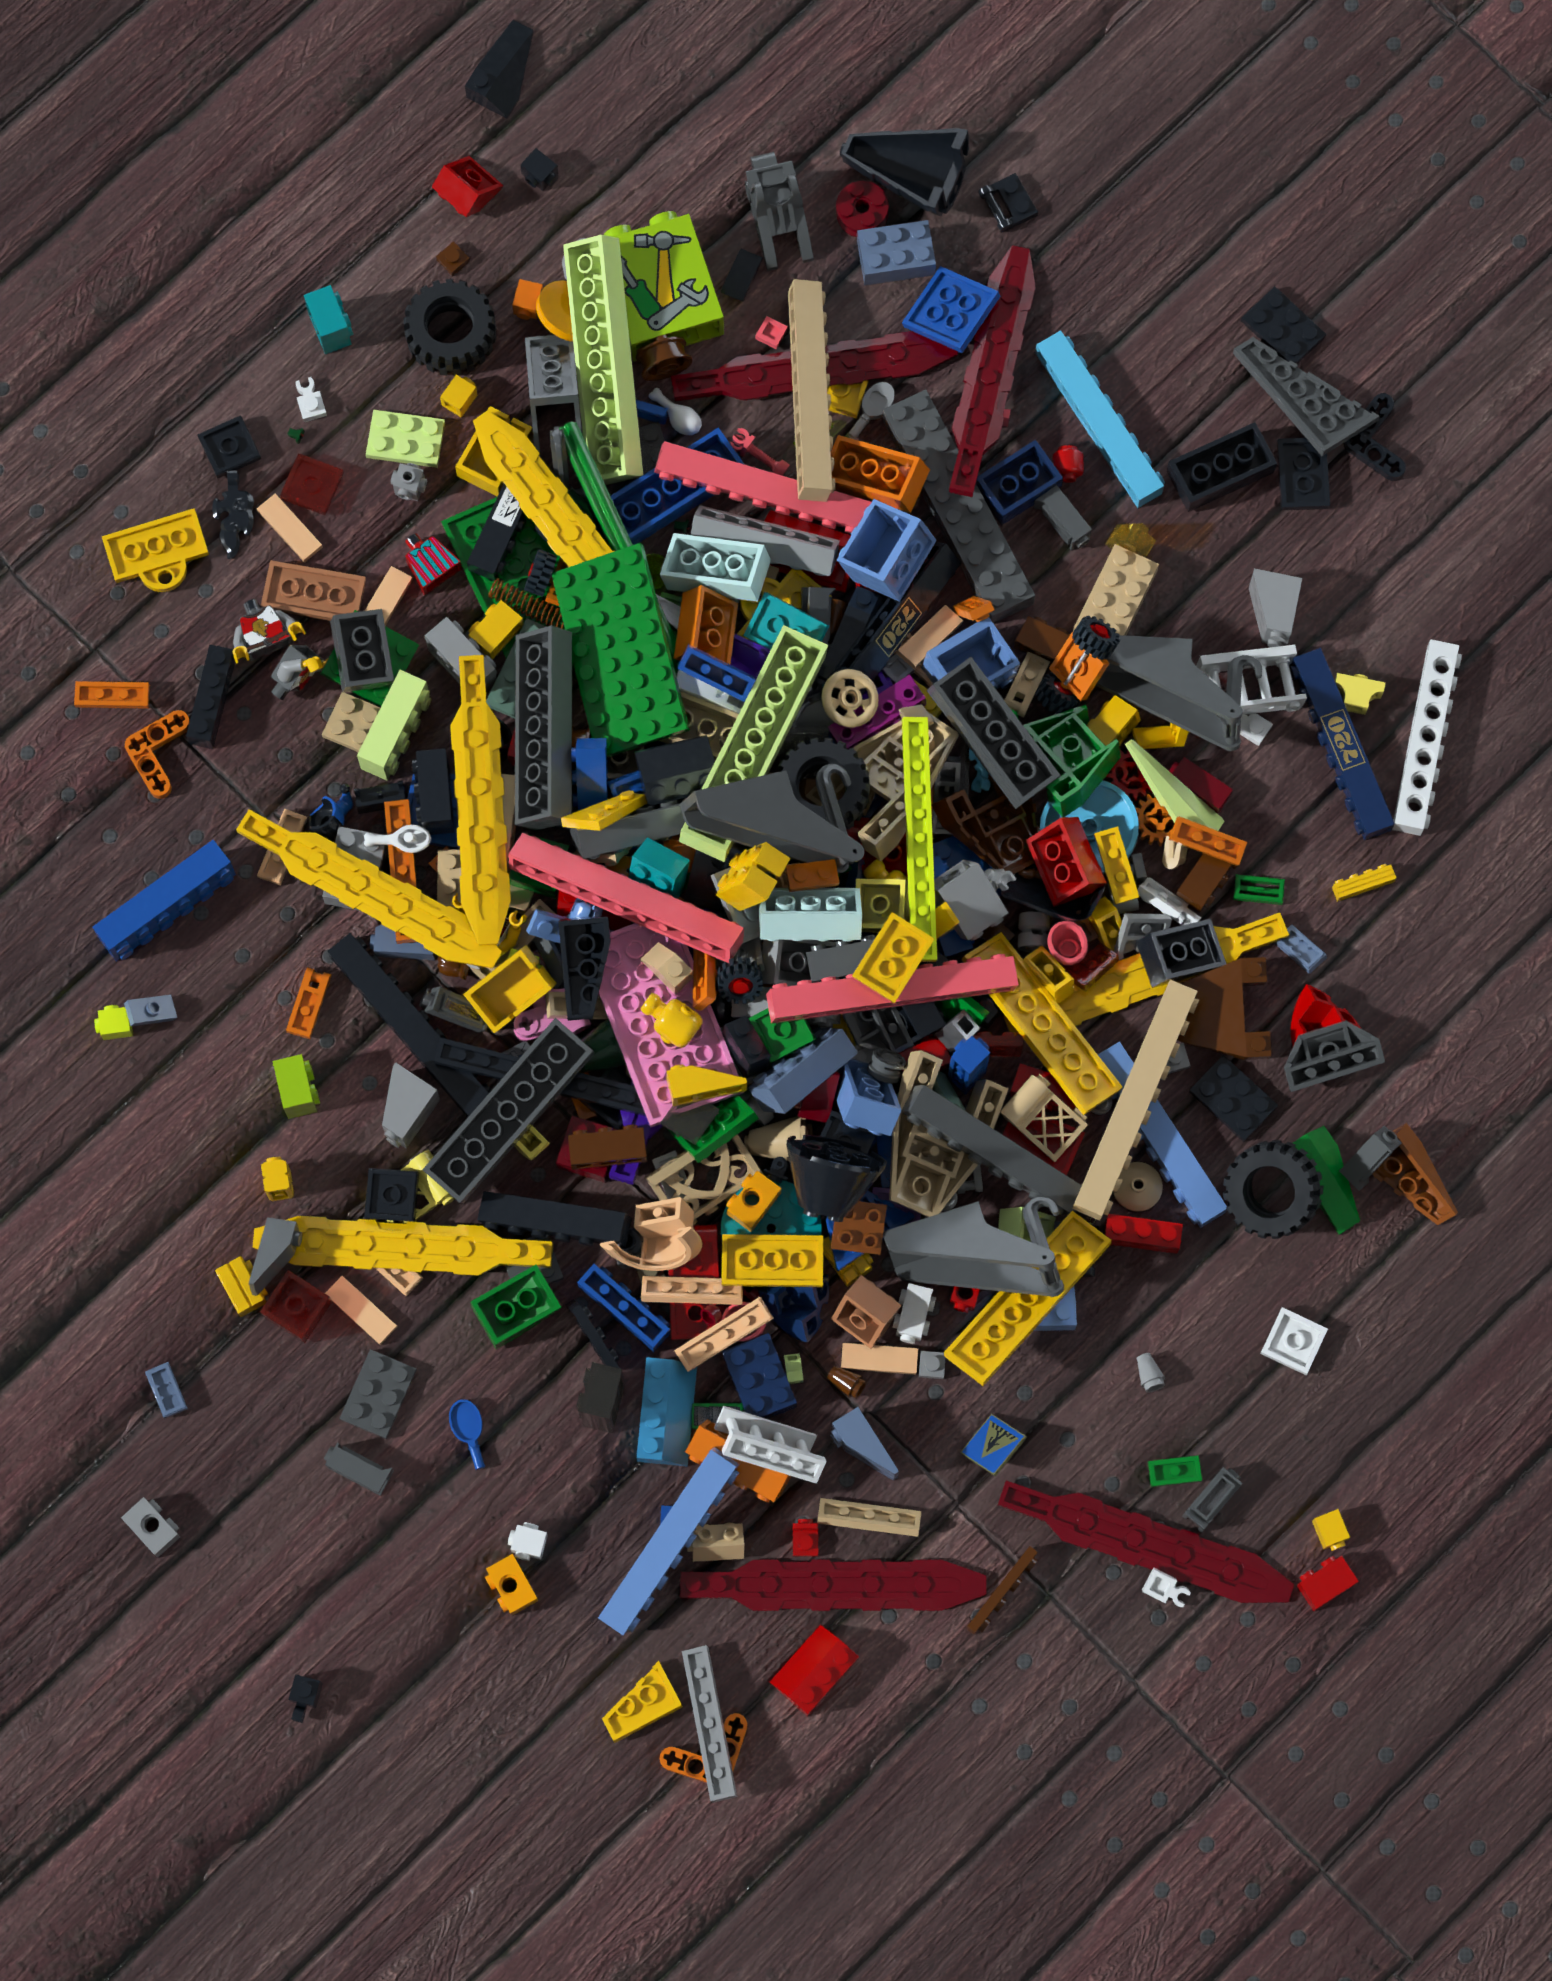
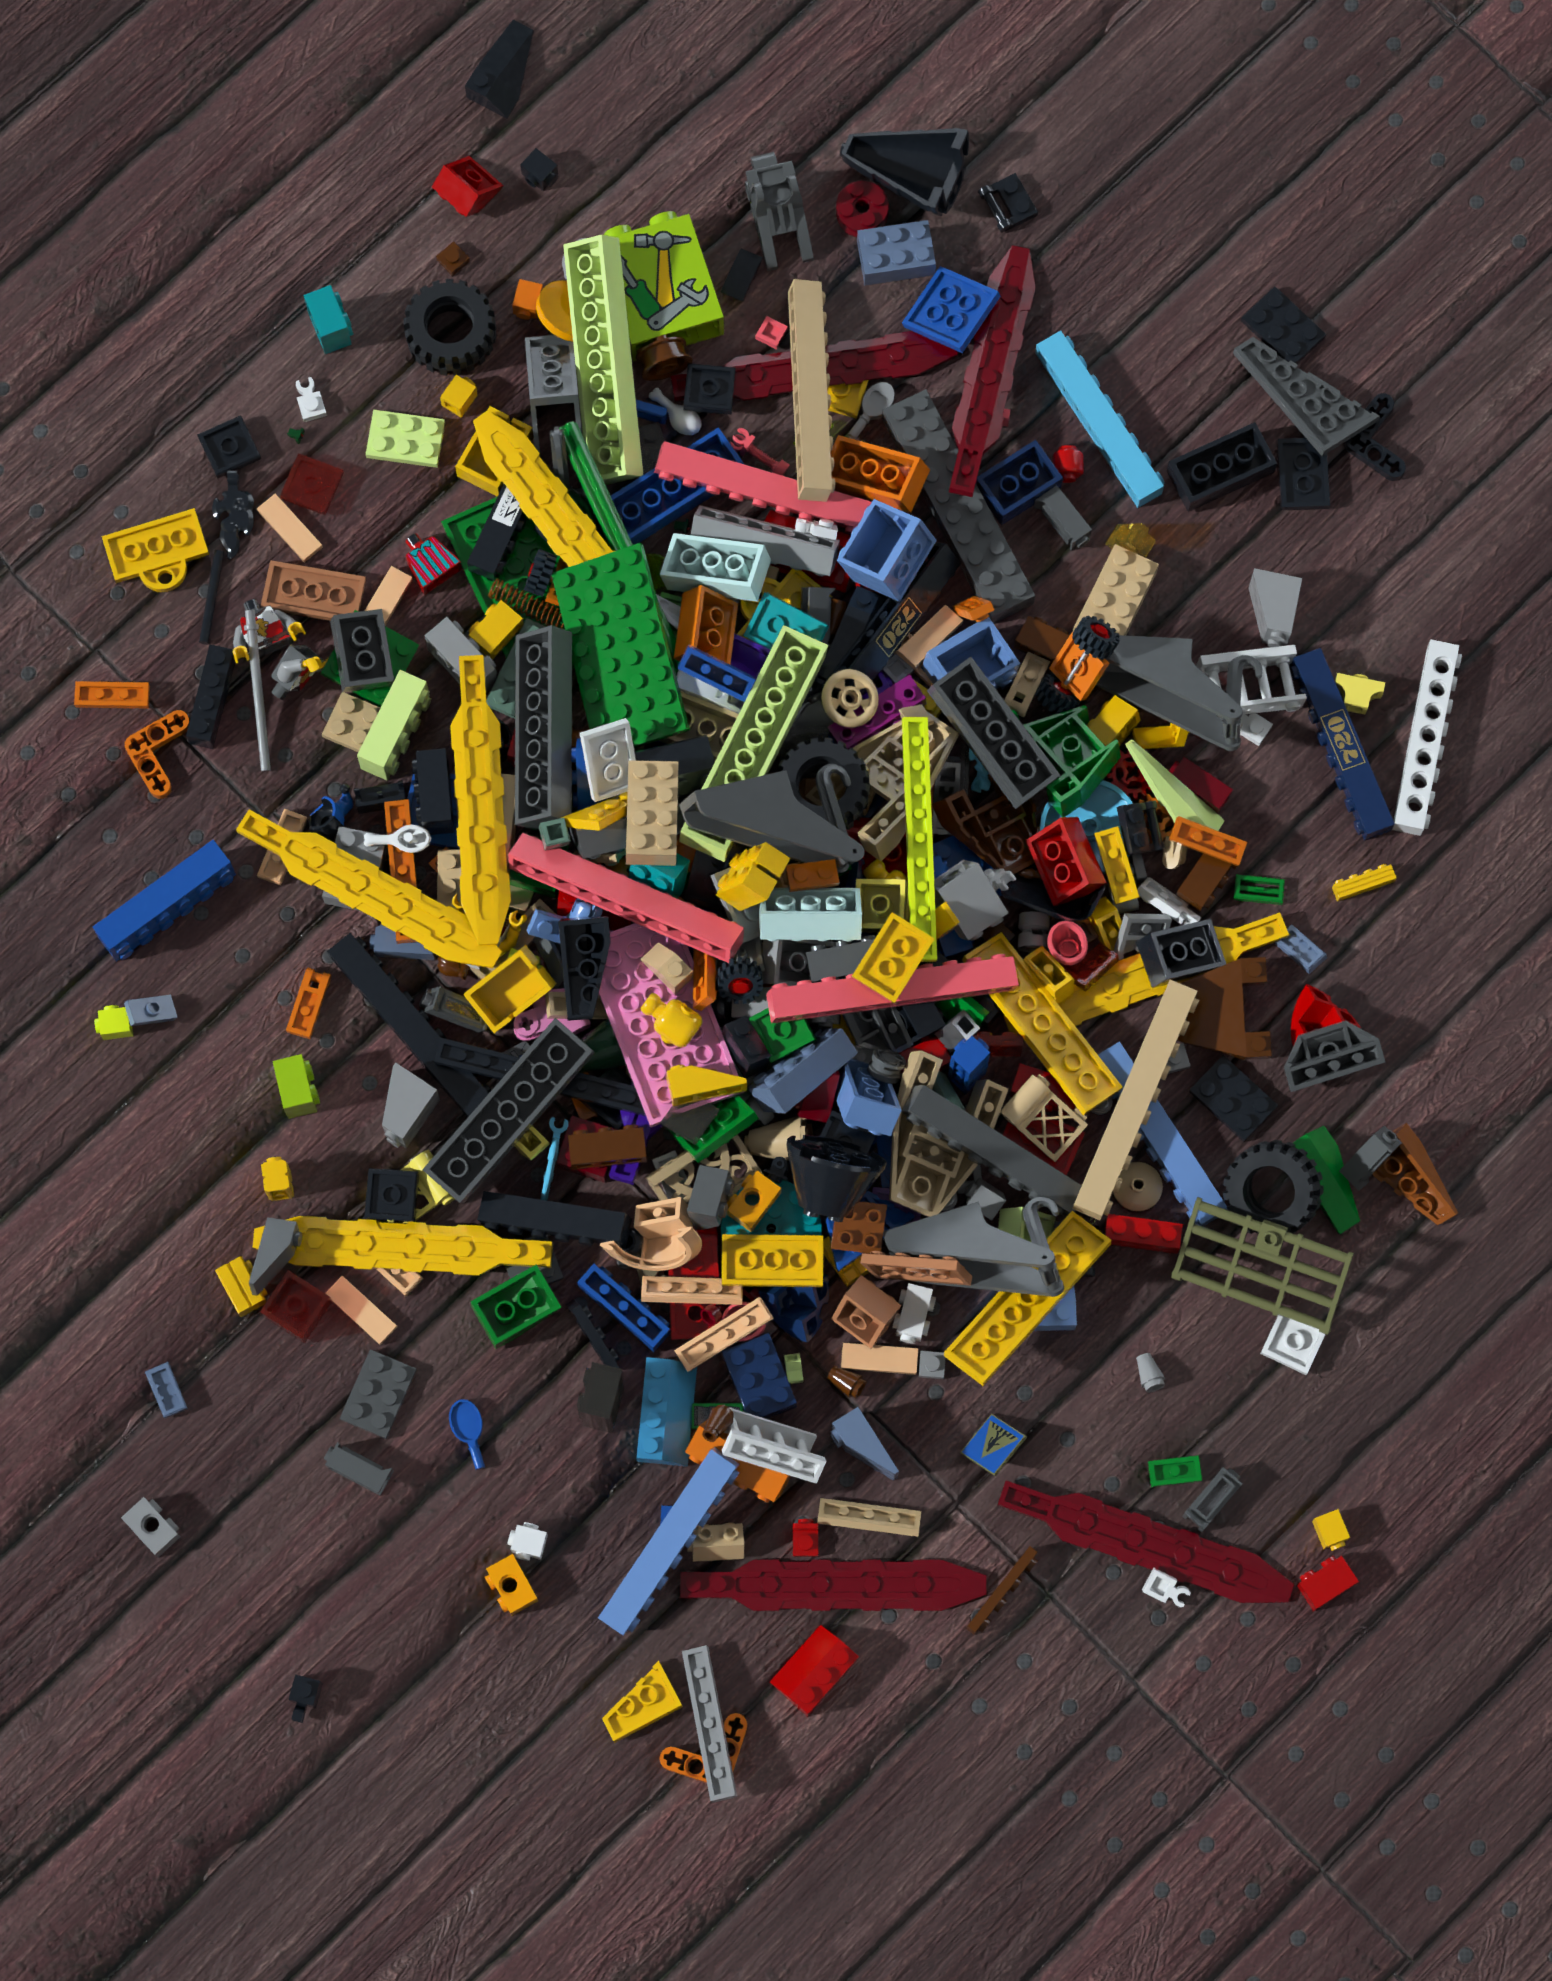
(211, 597): none -> black bar
(251, 628): none -> light grey bar
(410, 488): light grey brick -> none
(552, 1157): none -> medium azure piece
(554, 834): none -> sand green slope
(607, 757): none -> white plate
(652, 813): none -> tan brick
(709, 389): none -> black tile
(709, 1197): none -> dark grey slope
(718, 1421): none -> reddish brown cone
(821, 528): none -> white plate
(919, 1269): none -> nougat plate
(964, 1305): red brick -> none
(988, 1196): none -> light grey brick
(1134, 828): none -> black plate
(1267, 1247): none -> olive door

